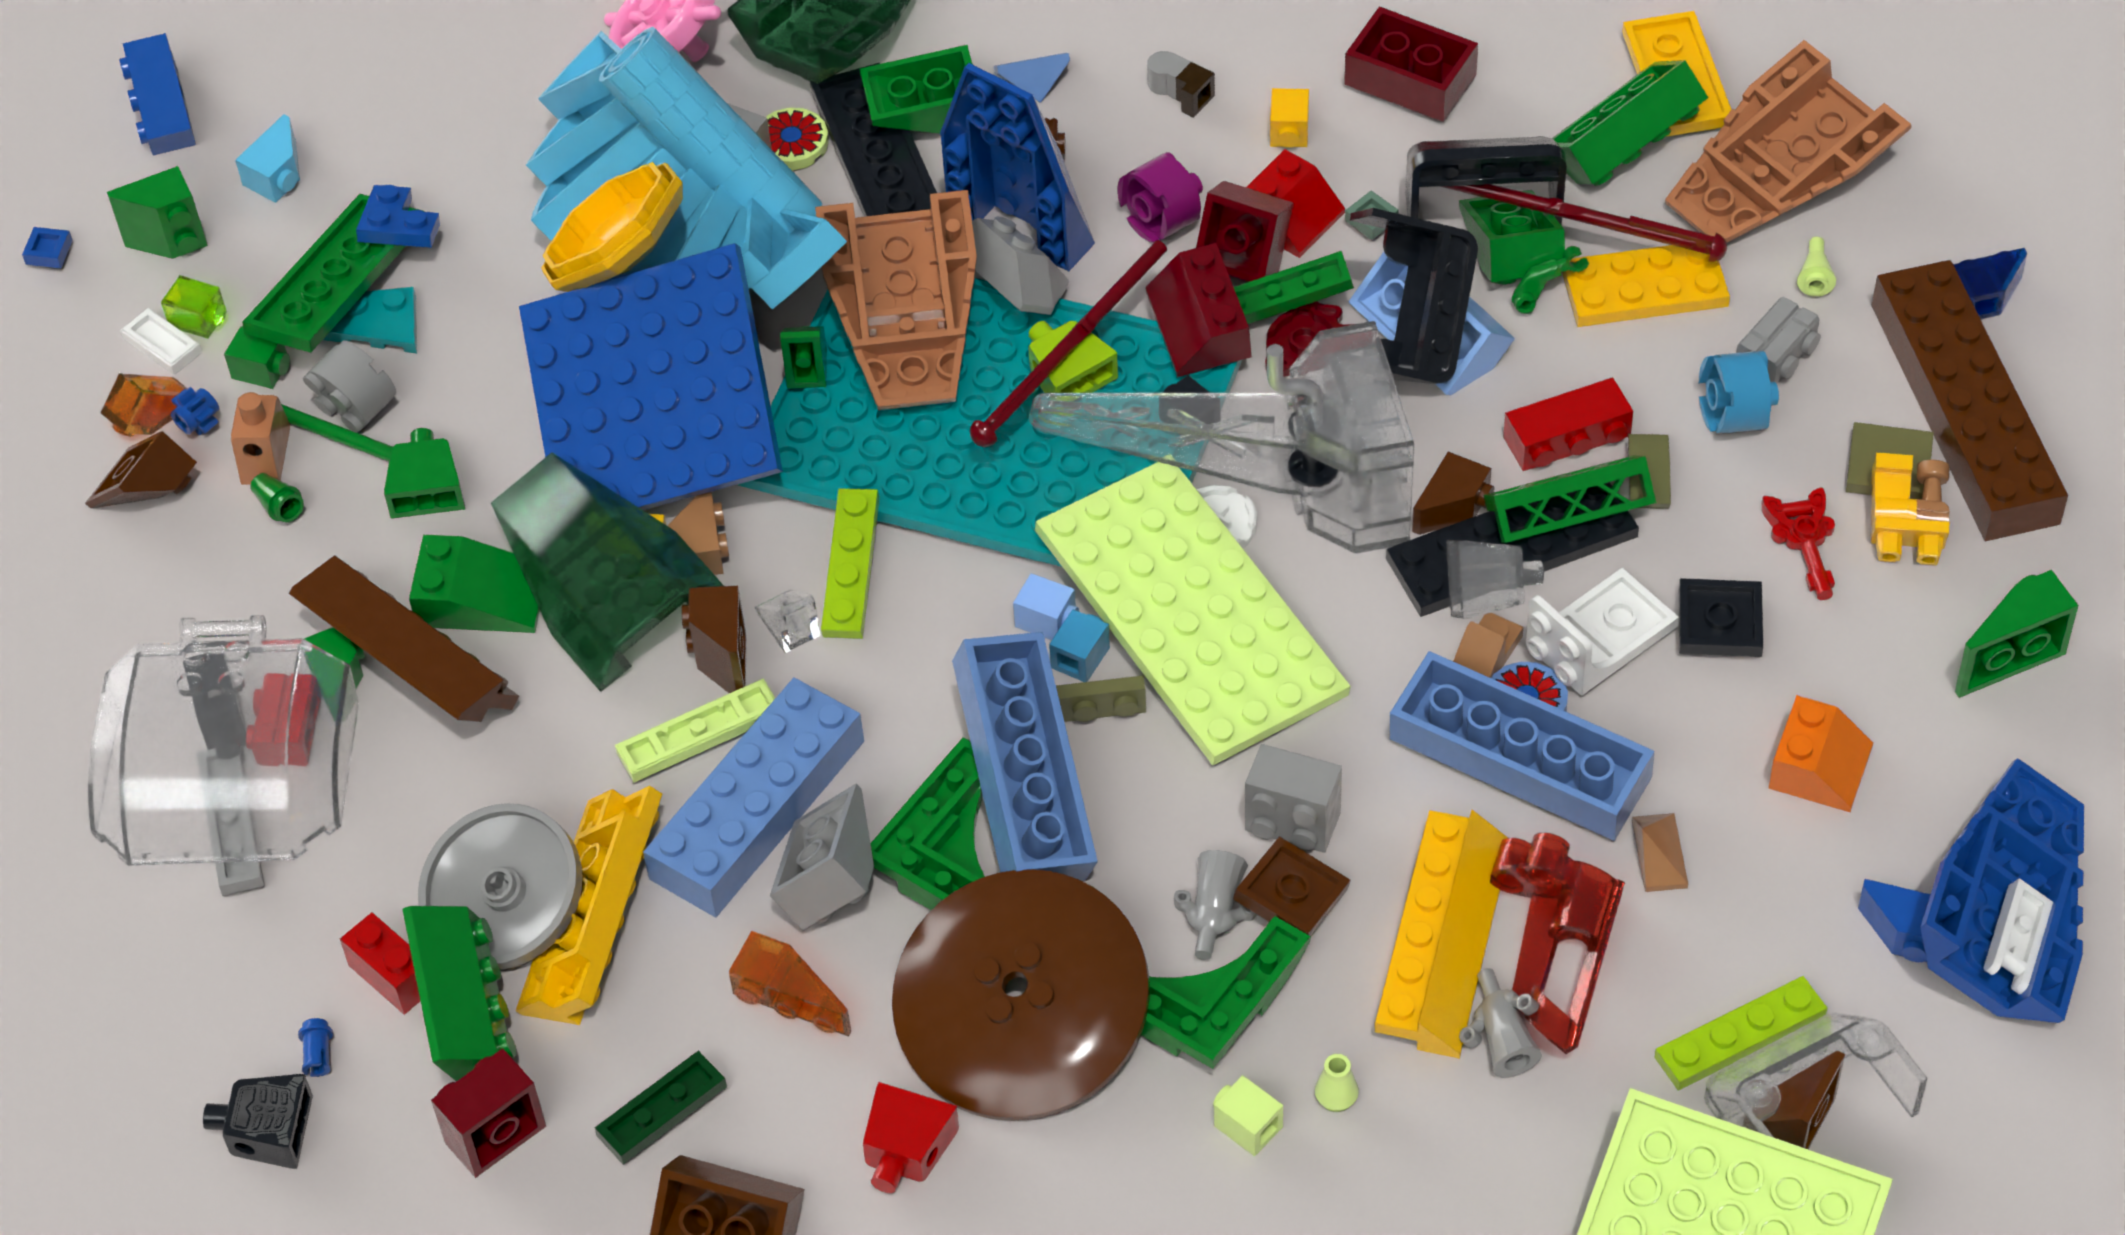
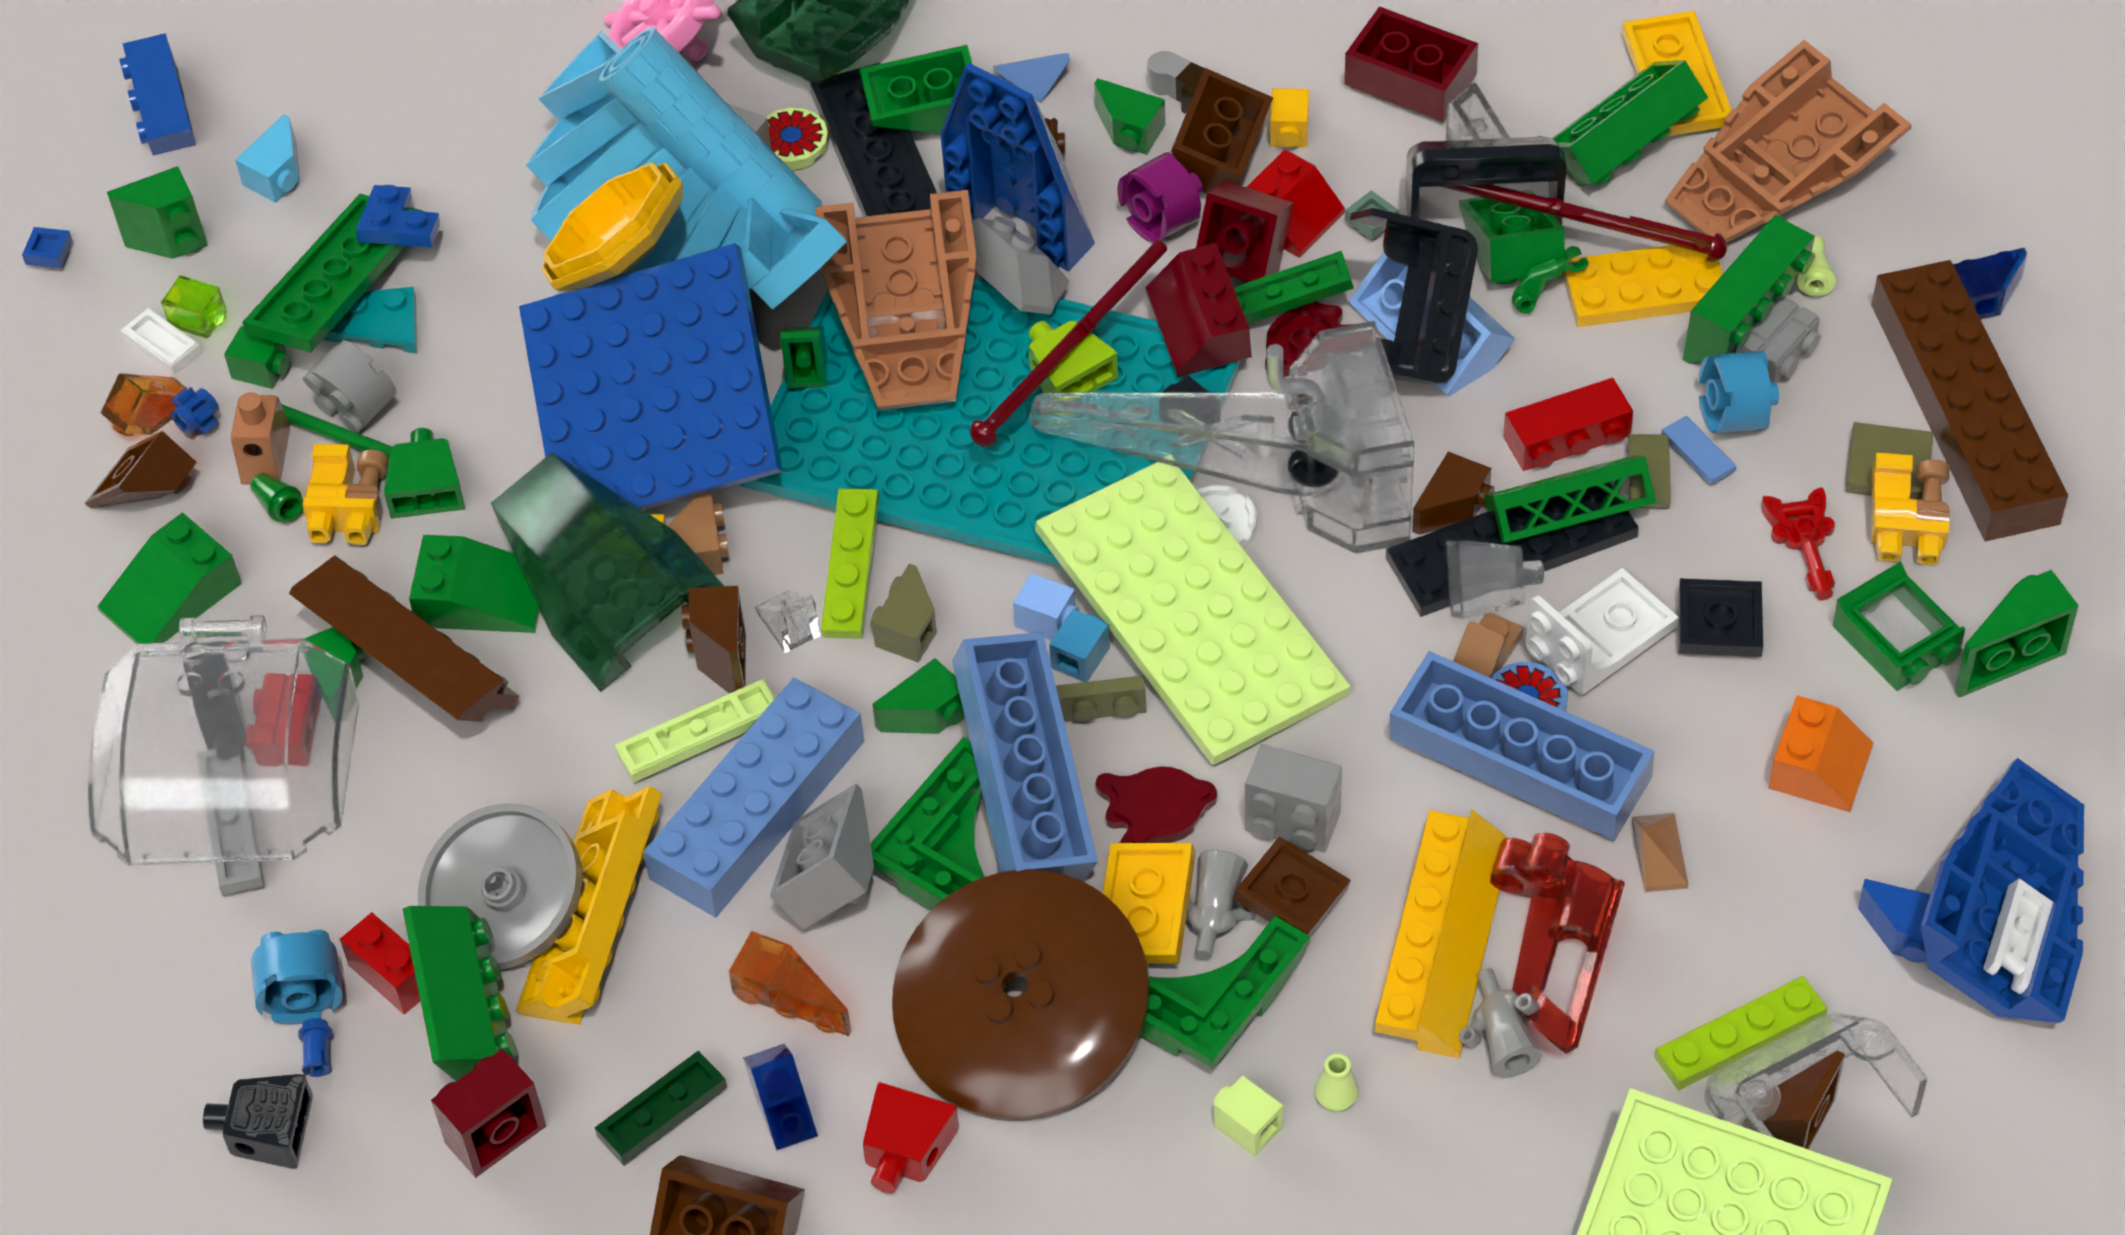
(169, 579): none -> green slope
(296, 976): none -> dark azure brick
(335, 502): none -> yellow hips
(780, 1096): none -> clear blue slope
(906, 619): none -> olive slope
(921, 703): none -> green slope
(1129, 115): none -> green slope
(1153, 893): none -> yellow plate
(1155, 803): none -> dark red tile
(1220, 129): none -> reddish brown slope
(1472, 117): none -> clear slope
(1699, 450): none -> medium blue piece
(1748, 290): none -> green slope
(1897, 627): none -> green window

